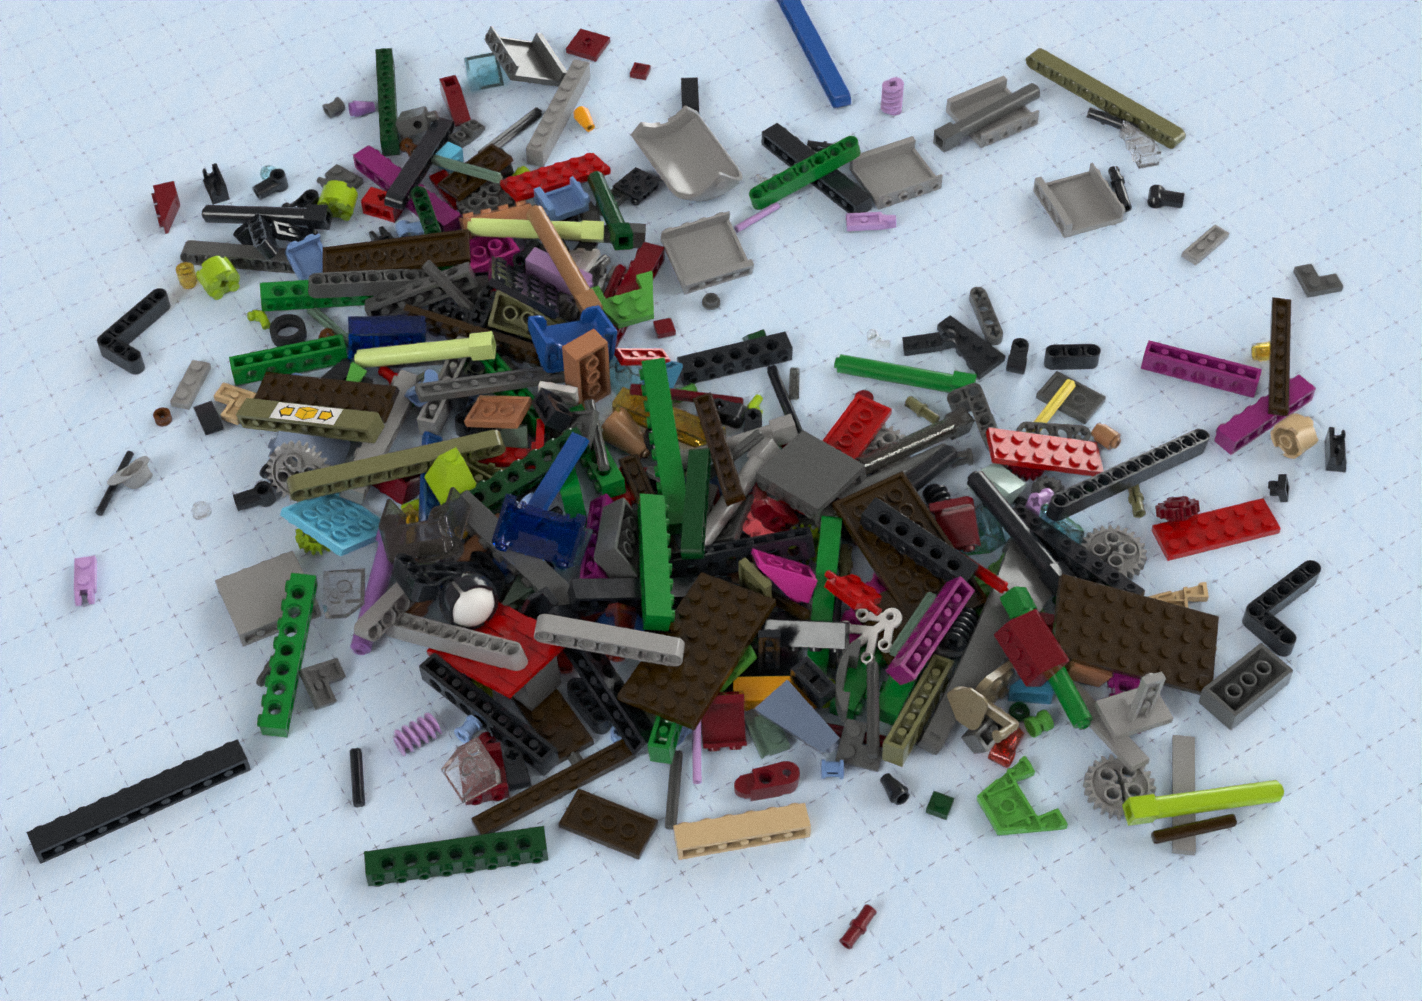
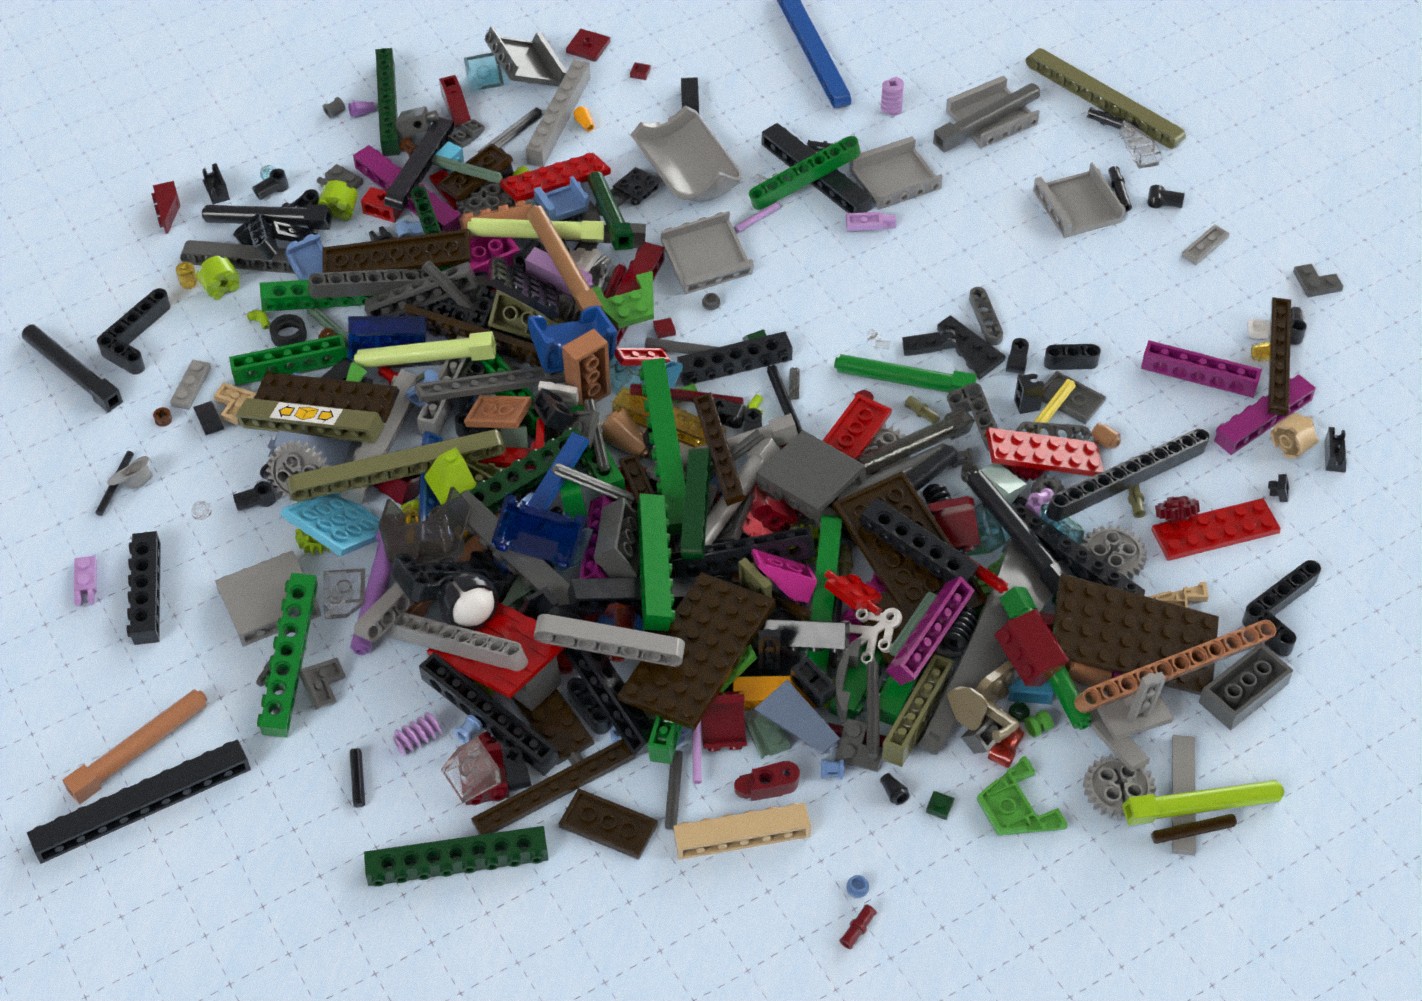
(86, 780): none -> nougat brick
(101, 390): none -> black brick
(145, 588): none -> black brick
(591, 483): none -> dark grey axle
(675, 346): none -> dark grey axle
(857, 886): none -> medium blue plate
(967, 468): none -> clear smoke bush
(1028, 394): none -> black hinge
(1183, 660): none -> nougat beam
(1258, 328): none -> white plate
(1298, 326): none -> black piece

